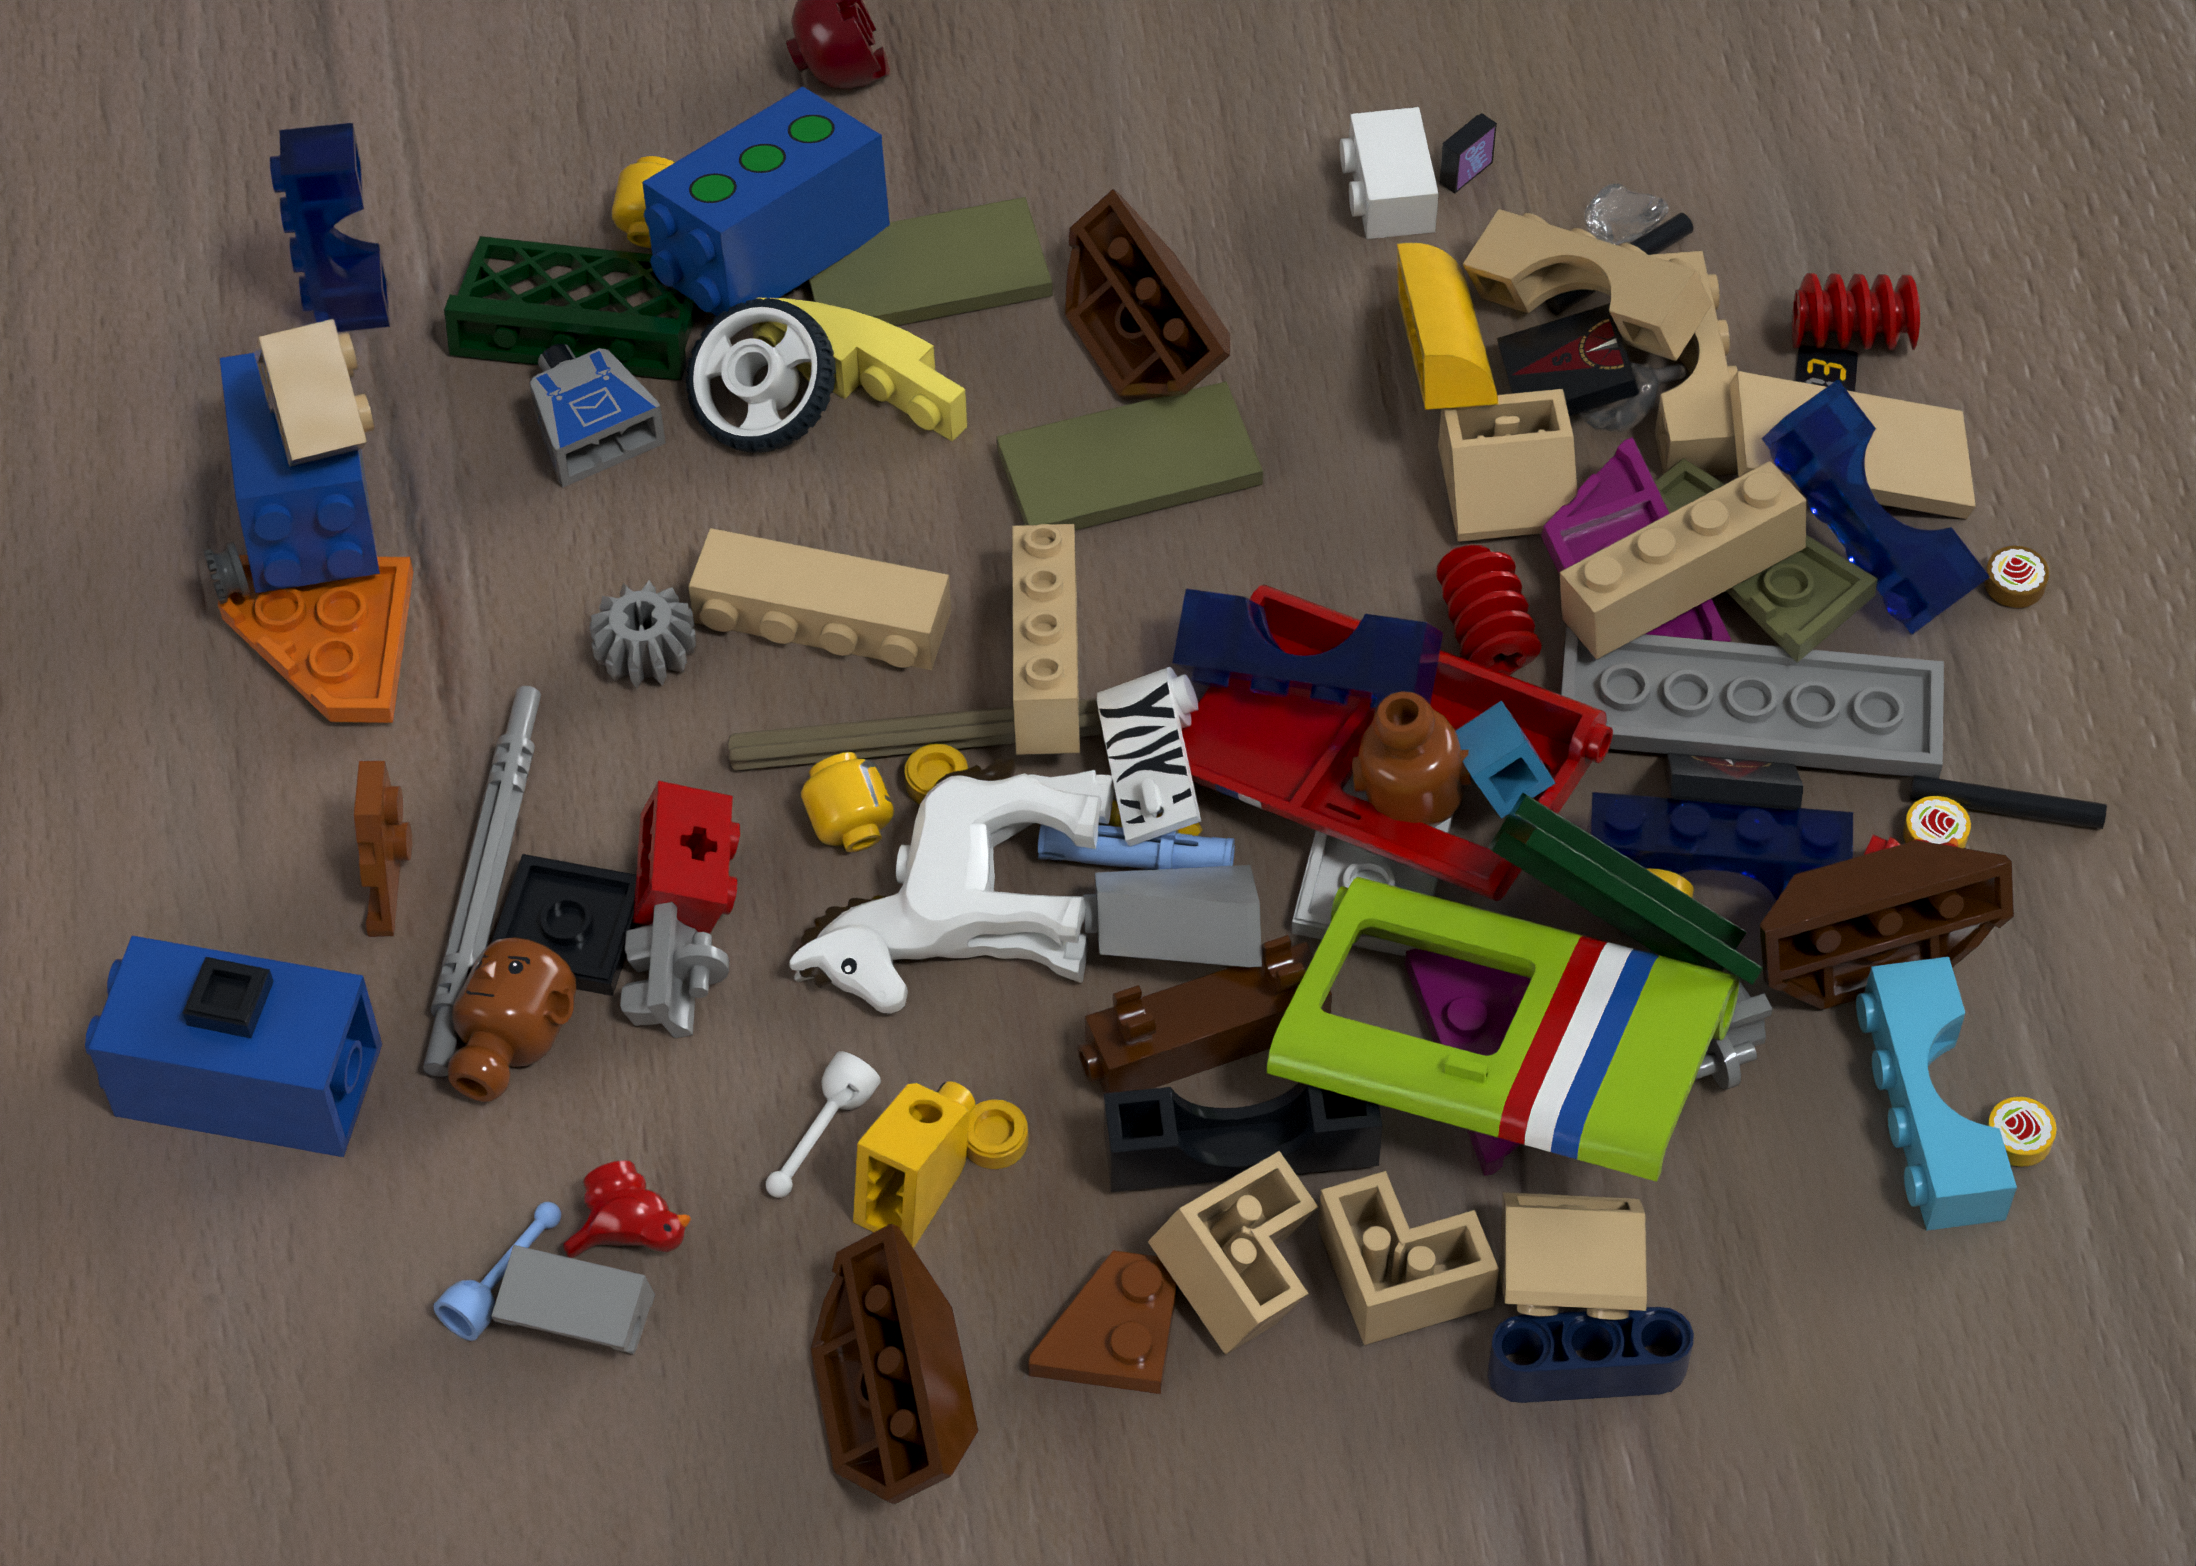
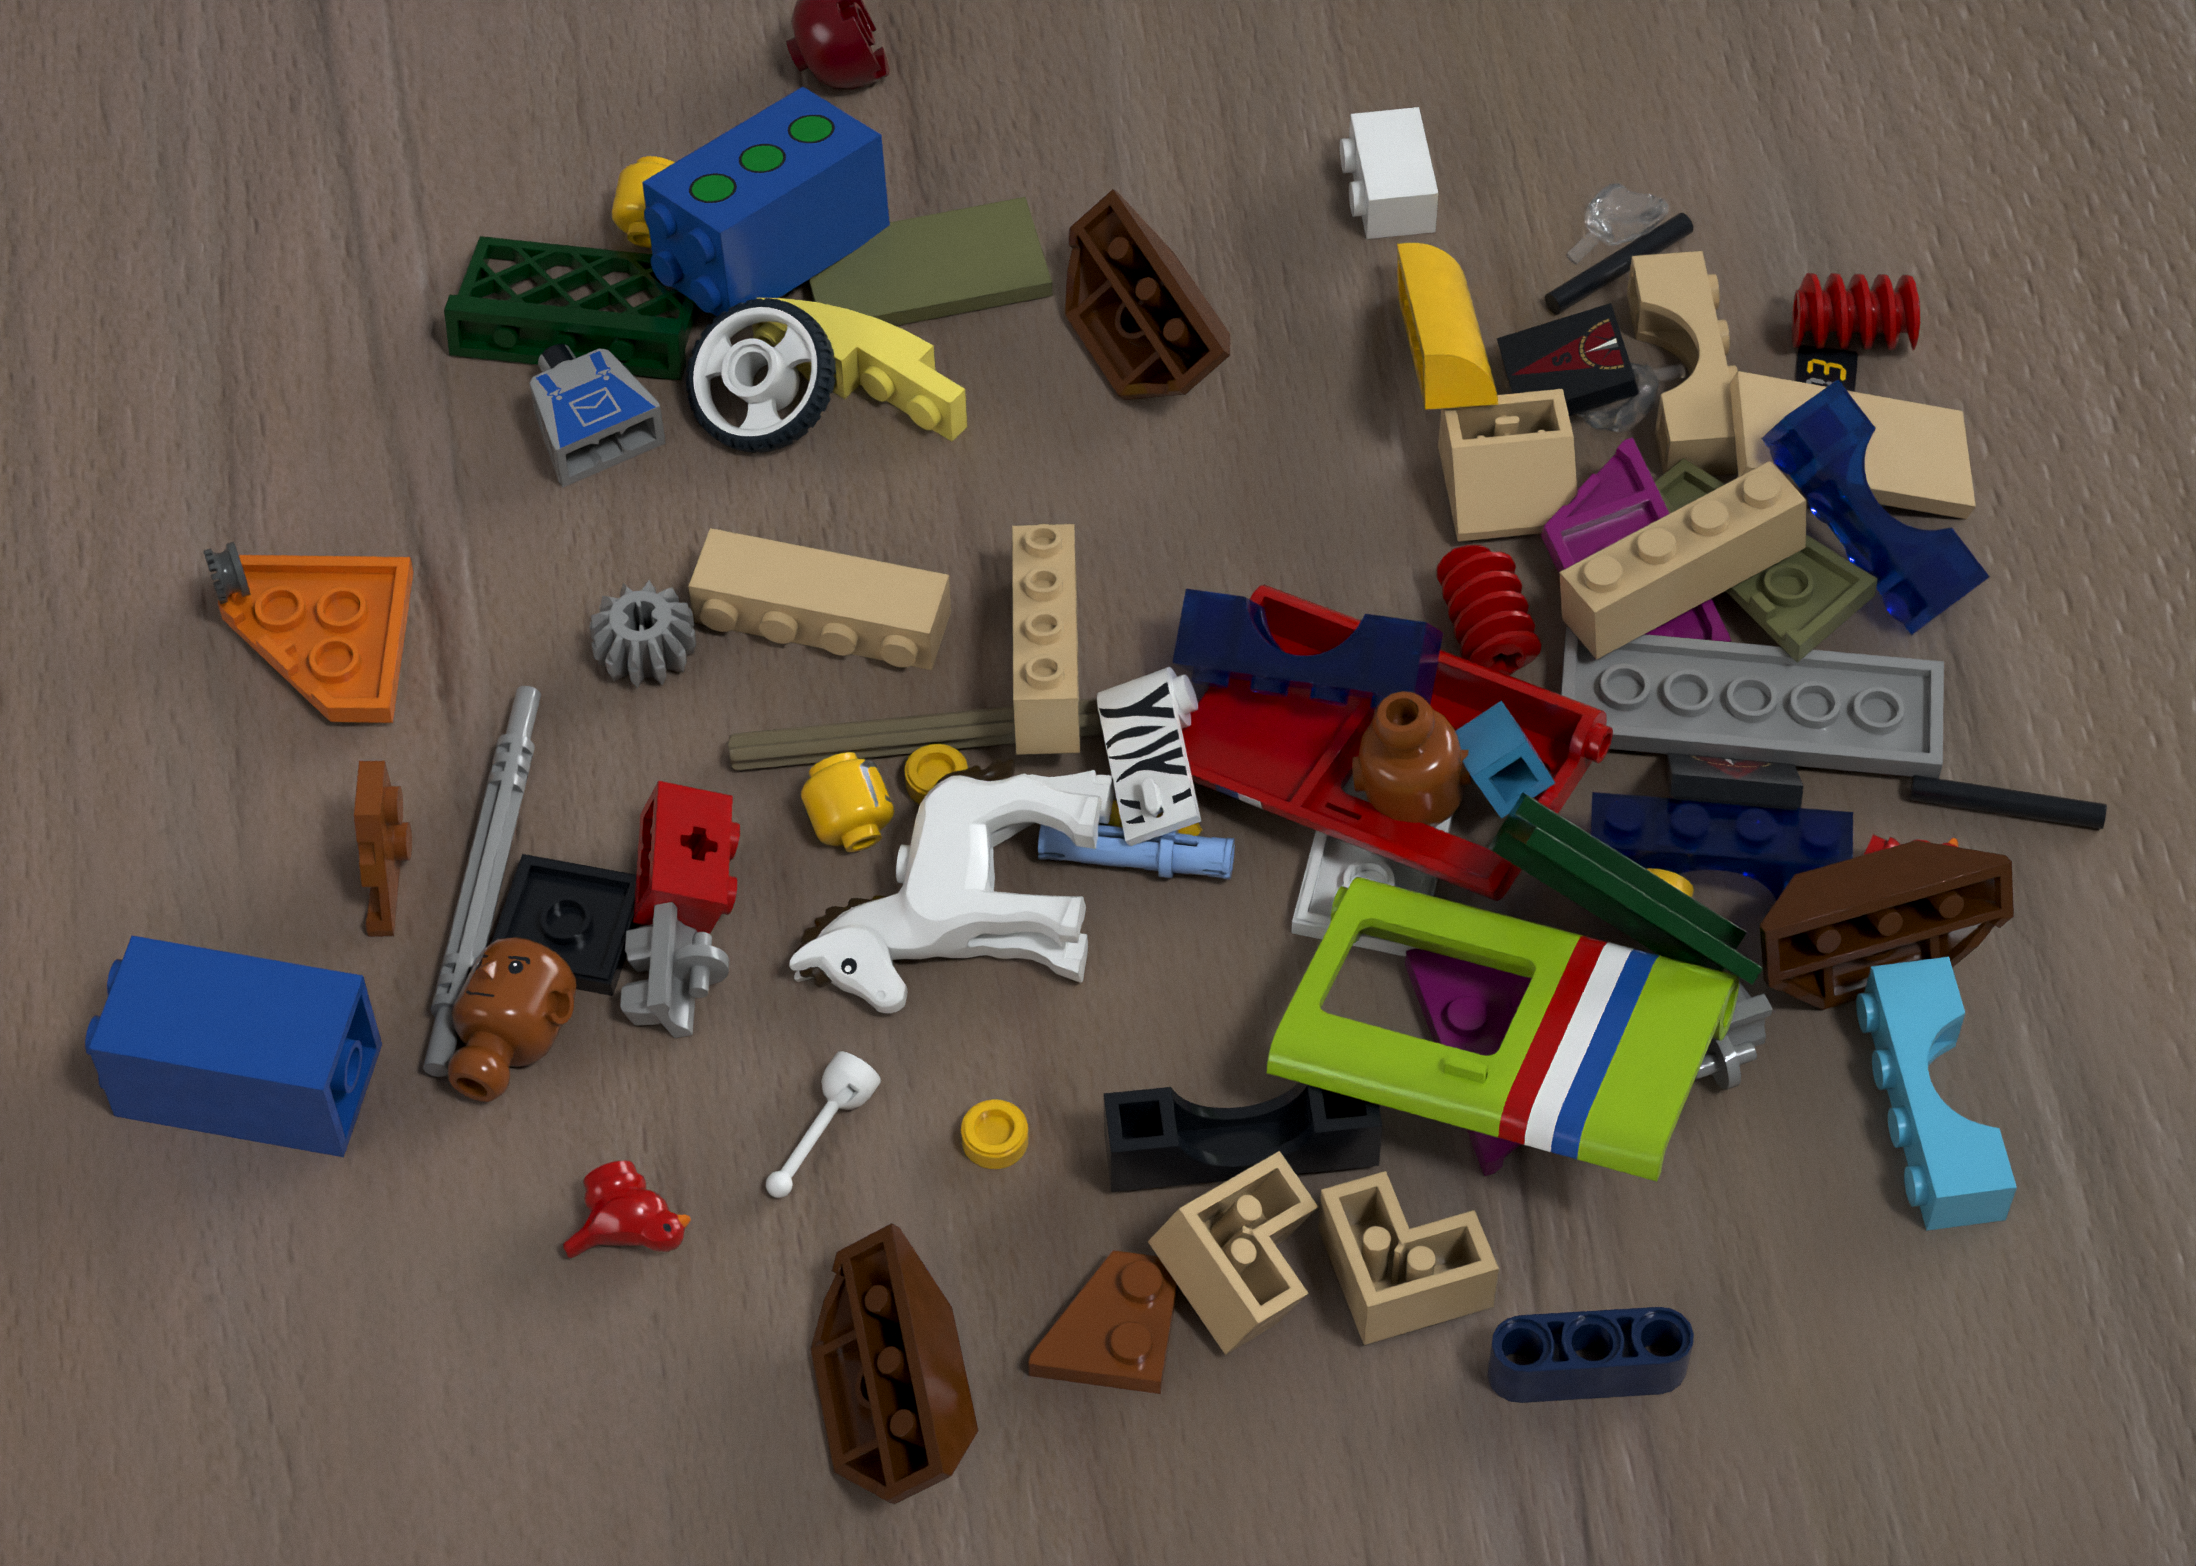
(228, 997): black tile -> none
(295, 520): blue brick -> none
(311, 391): tan brick -> none
(323, 185): clear blue arch -> none
(469, 1304): light blue hinge -> none
(574, 1299): light grey hinge -> none
(912, 1158): yellow torso -> none
(1130, 459): olive tile -> none
(1178, 915): light grey slope -> none
(1194, 1023): reddish brown brick -> none
(1467, 152): black tile -> none
(1529, 261): tan arch -> none
(1573, 1254): tan slope -> none
(1937, 821): tile -> none
(2016, 576): tile -> none
(2025, 1128): tile -> none

